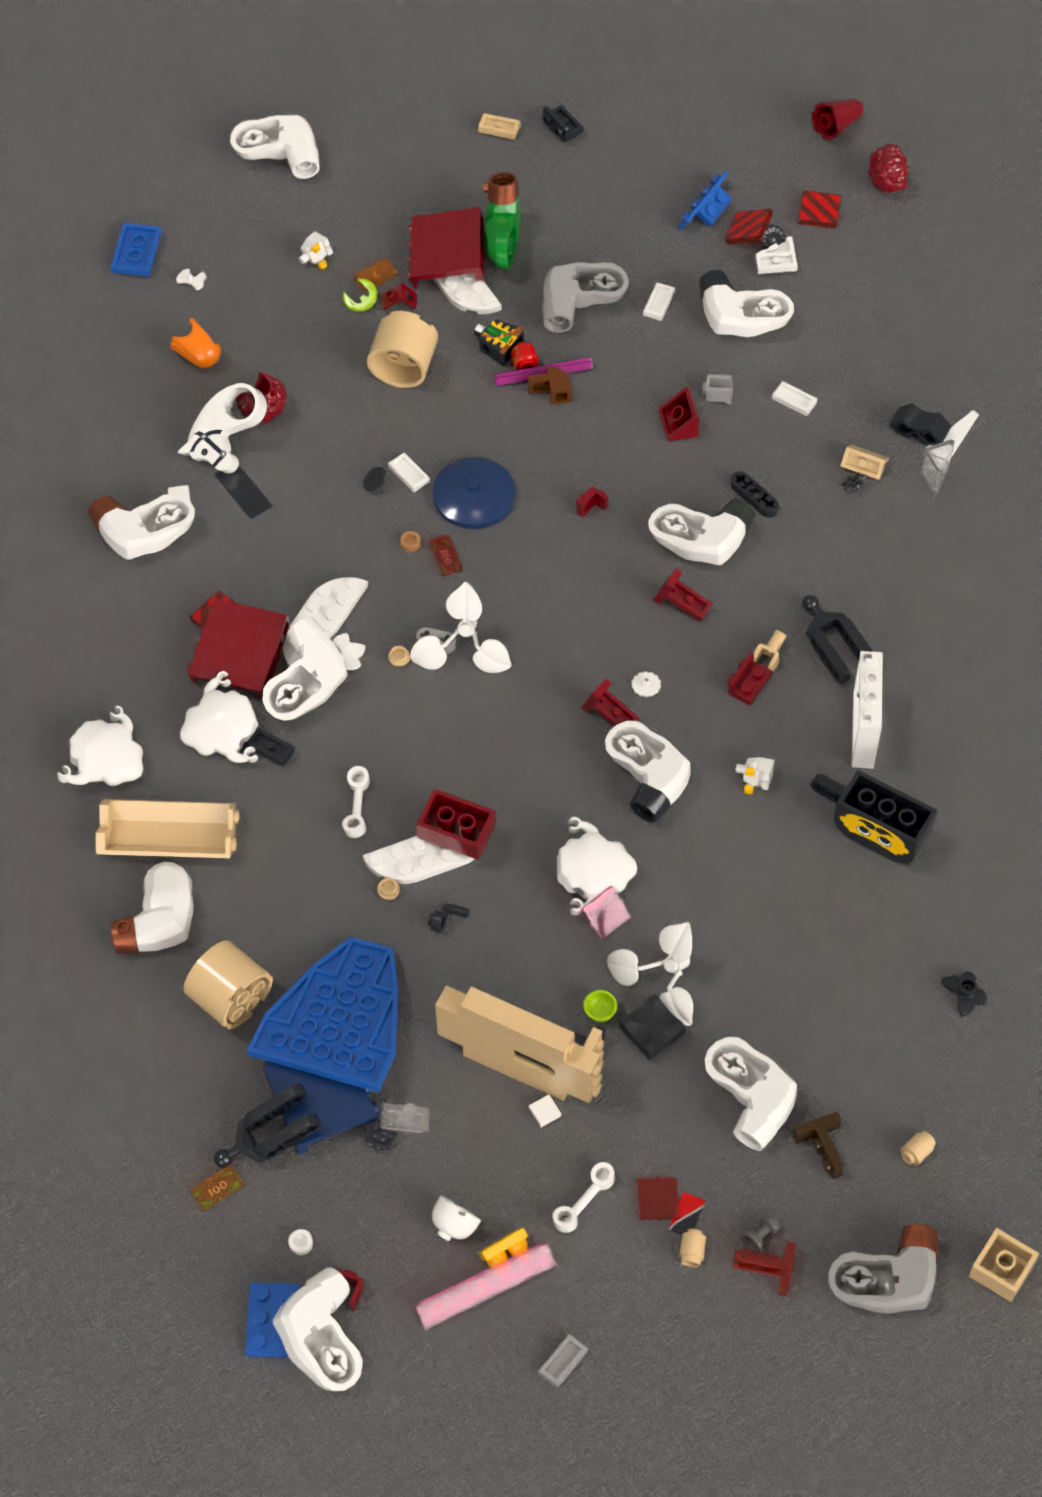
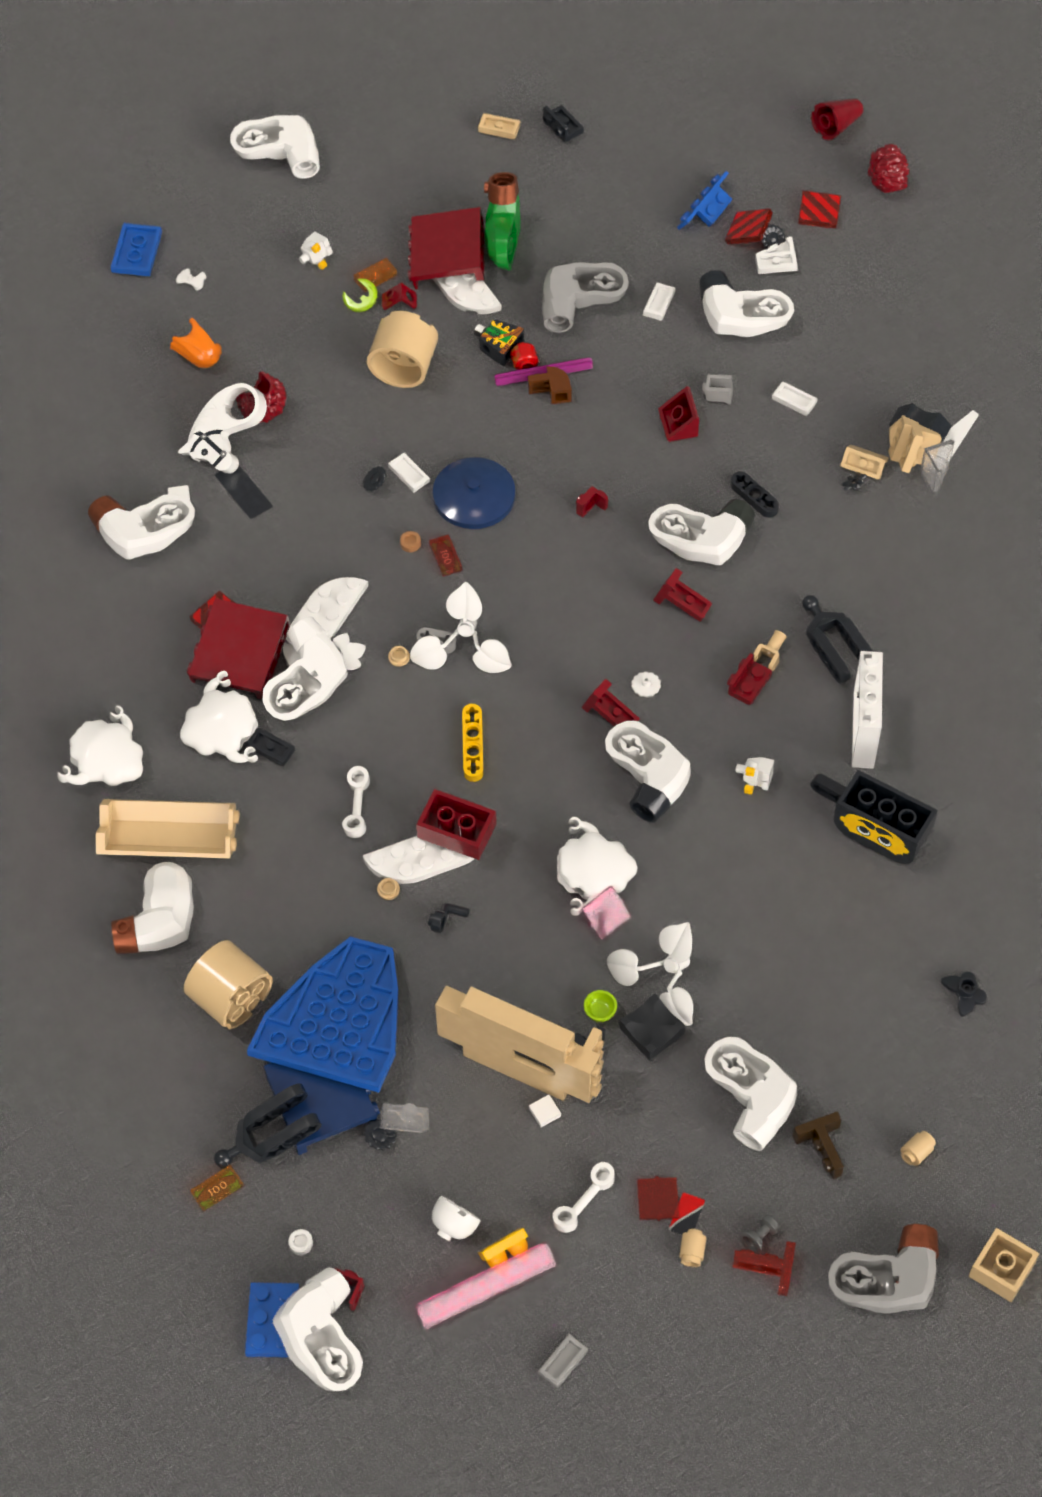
(472, 742): none -> yellow beam
(908, 442): none -> tan piece

